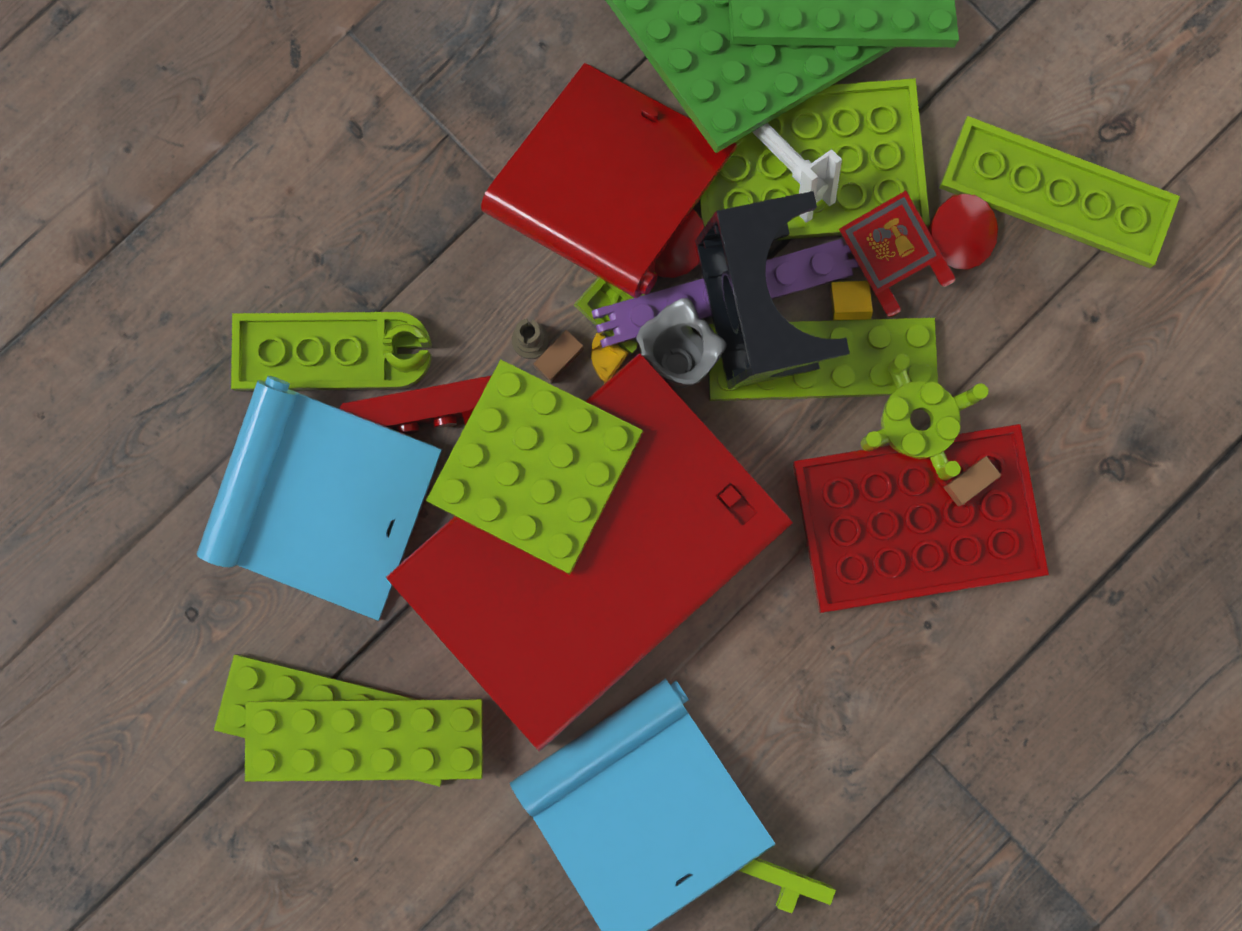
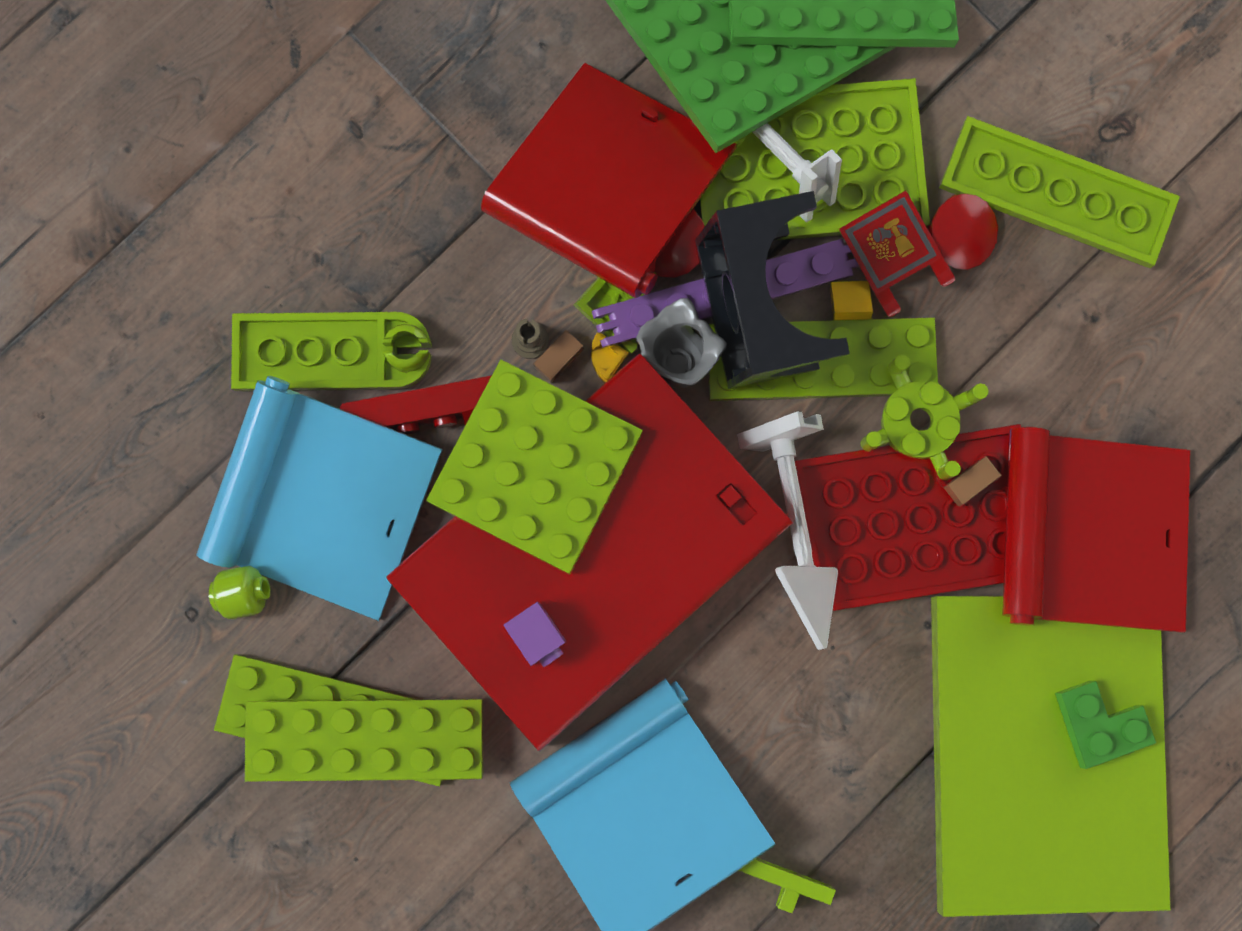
(239, 592): none -> lime head
(536, 635): none -> medium lavender brick
(807, 586): none -> white piece
(1011, 803): none -> lime slope
(1094, 732): none -> bright green plate
(1096, 532): none -> red door

